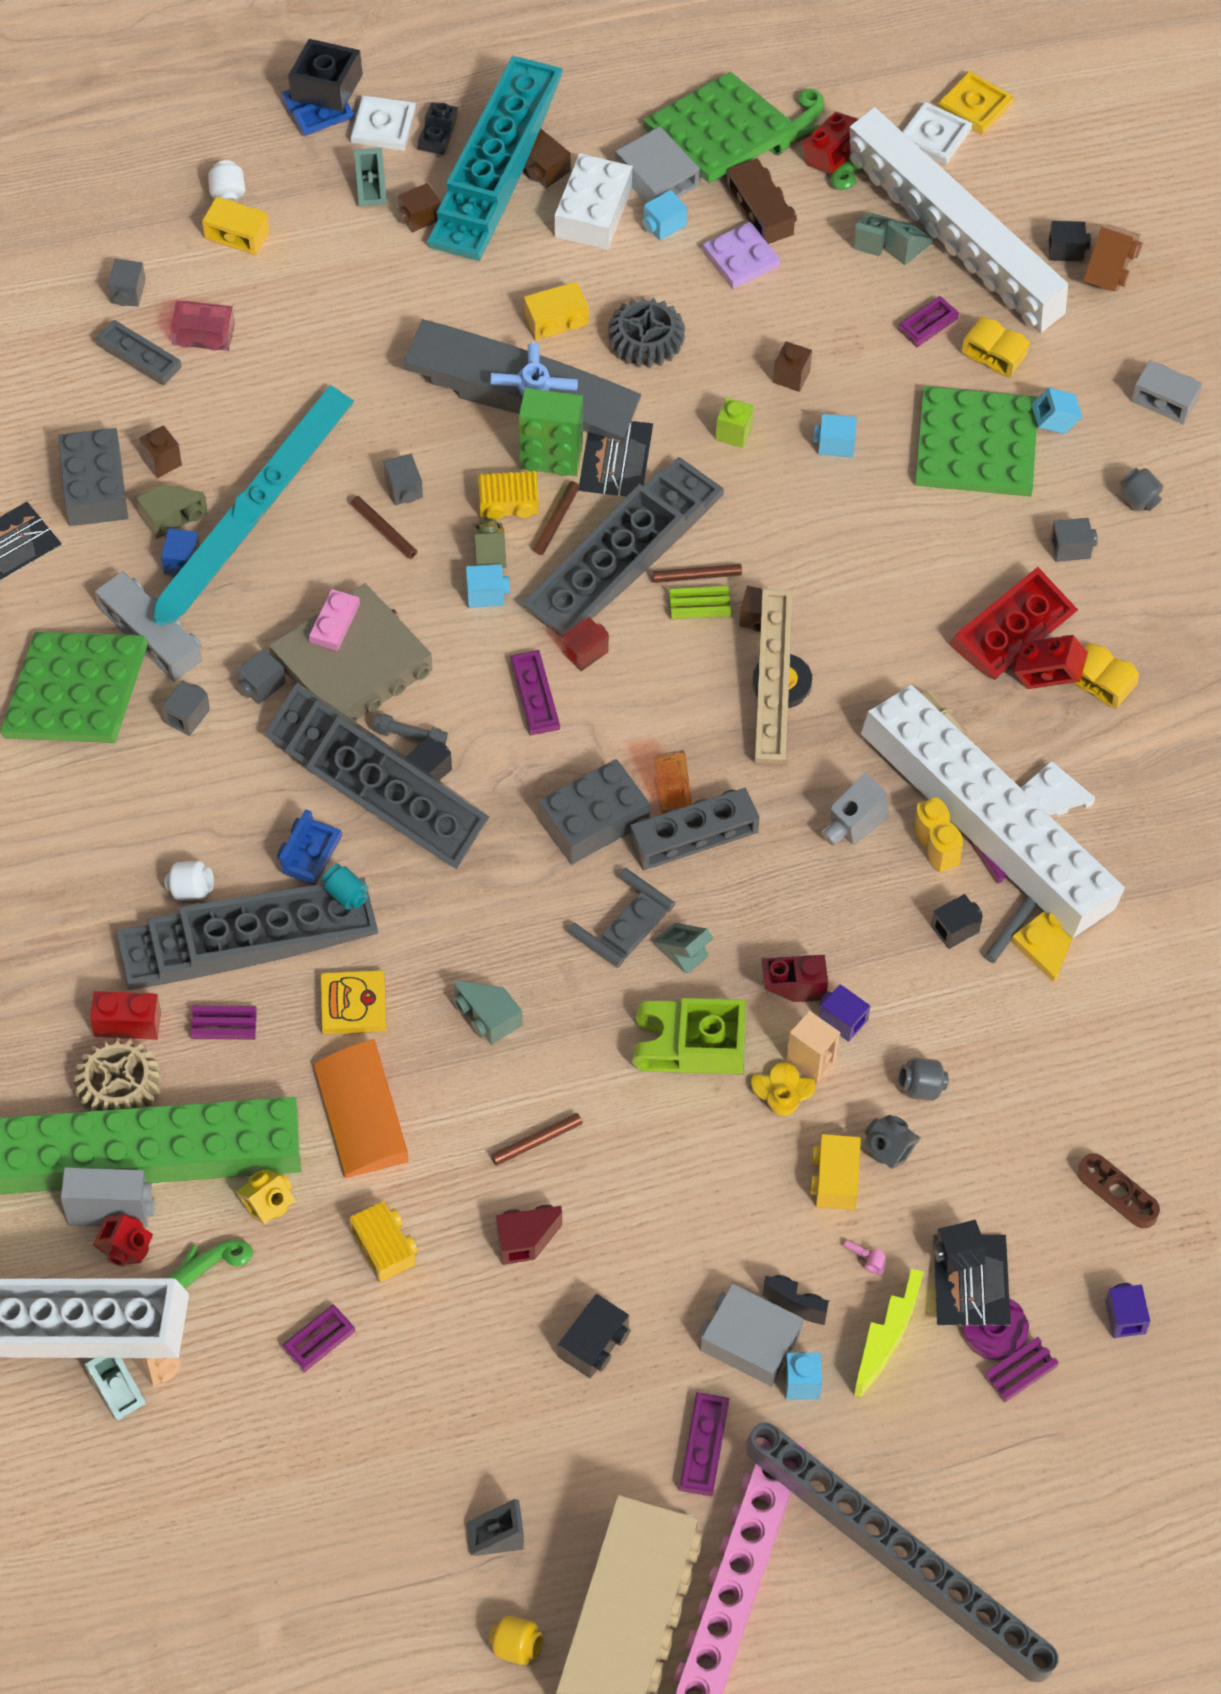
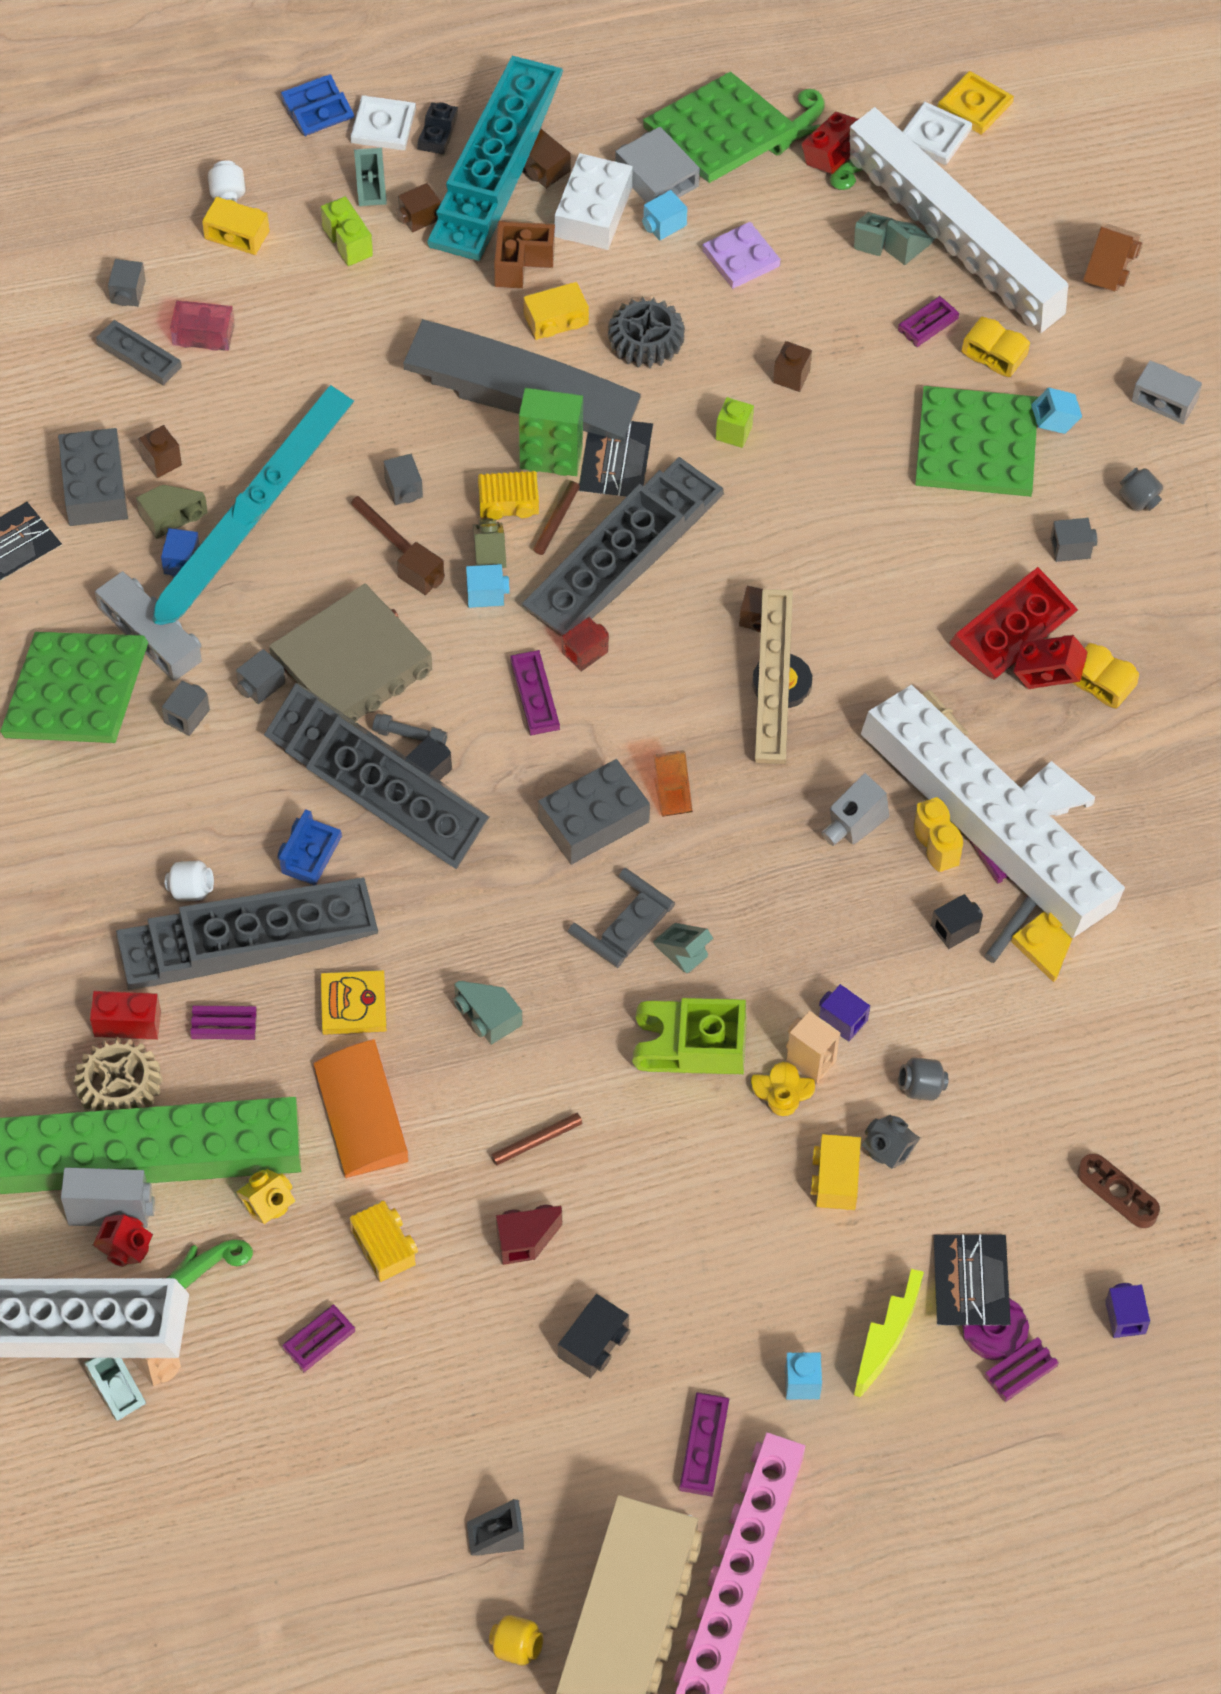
(325, 74): black brick -> none
(334, 620): bright pink plate -> none
(345, 886): teal brick -> none
(347, 229): none -> lime brick
(421, 568): none -> reddish brown brick
(520, 247): none -> dark orange brick
(533, 376): light blue bar -> none
(685, 841): dark grey brick -> none
(697, 573): copper piece -> none
(699, 598): lime tile -> none
(750, 1334): light grey brick -> none
(761, 200): reddish brown brick -> none
(783, 1293): black slope -> none
(796, 977): dark red slope -> none
(836, 435): medium azure brick -> none
(875, 1257): bright pink hand -> none
(907, 1567): dark grey beam -> none
(960, 1246): black brick -> none
(1068, 241): black brick -> none

